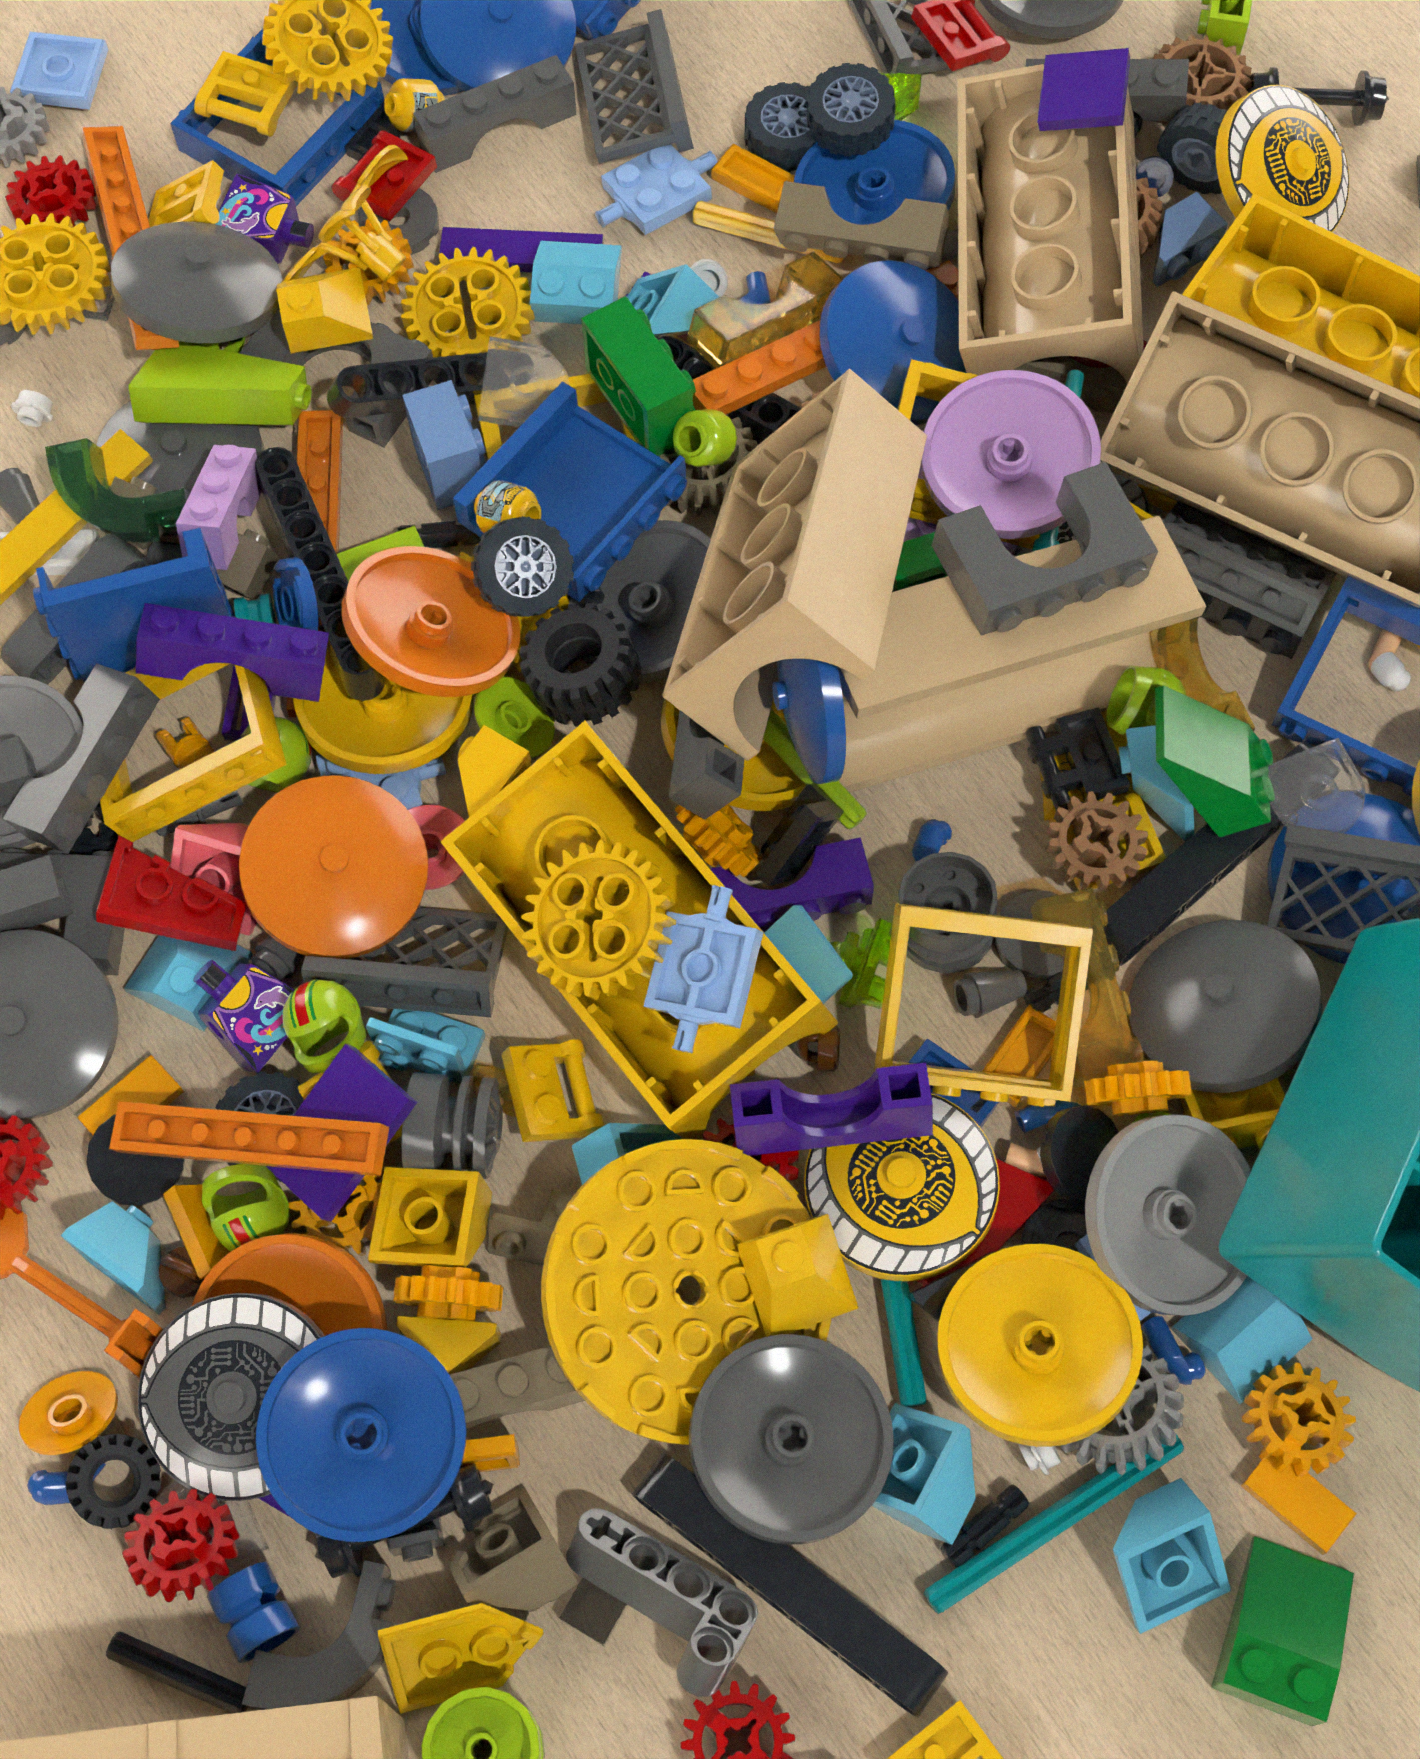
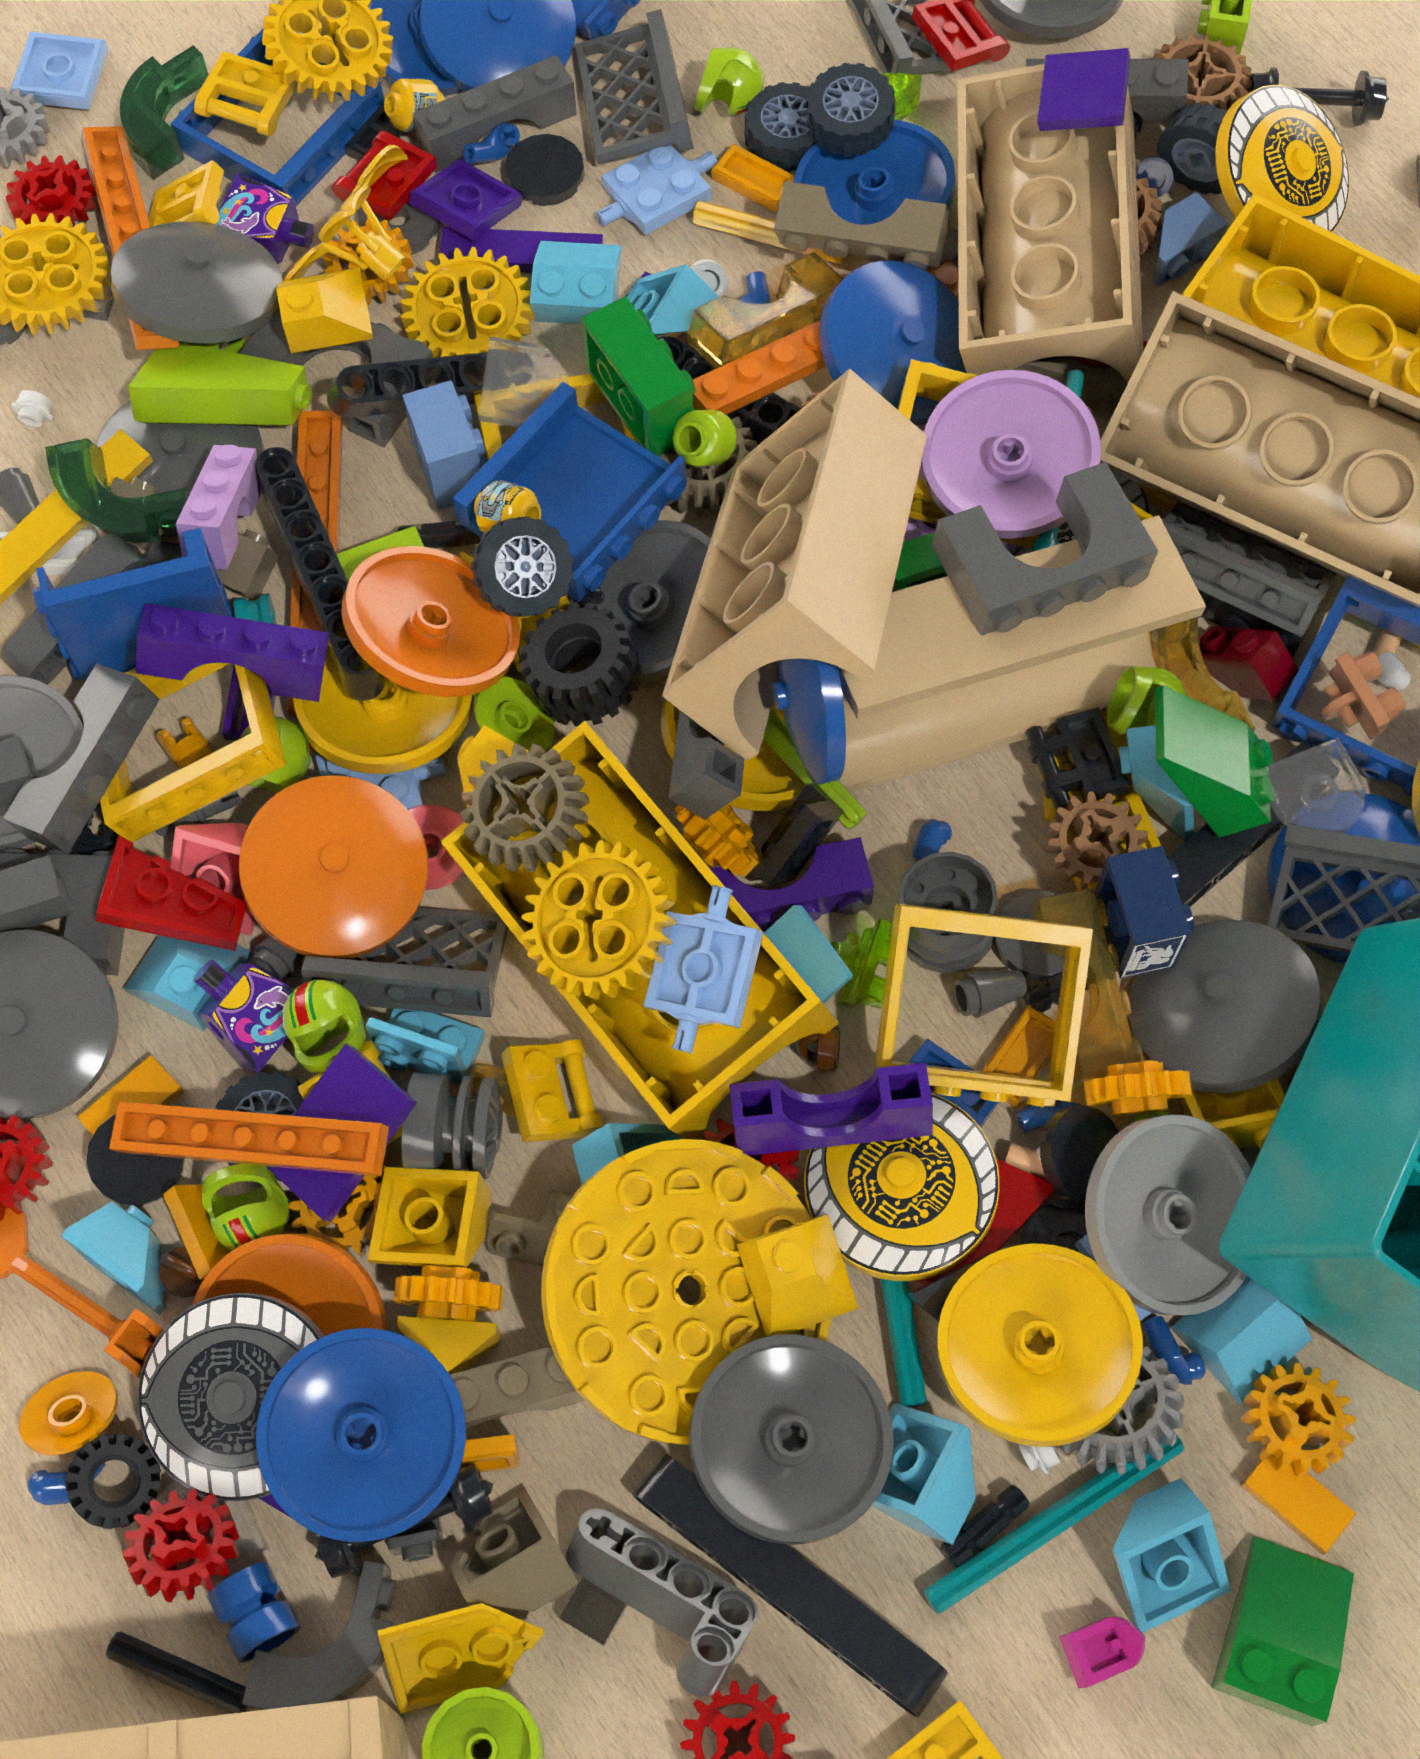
(149, 98): none -> clear green arch
(295, 595): blue tile -> none
(465, 199): none -> dark purple tile
(494, 146): none -> blue arm
(509, 820): none -> dark tan gear
(545, 169): none -> black tile
(730, 77): none -> lime helmet
(1103, 1649): none -> dark pink plate
(1144, 911): none -> dark blue brick
(1248, 661): none -> dark red slope
(1355, 700): none -> nougat hips

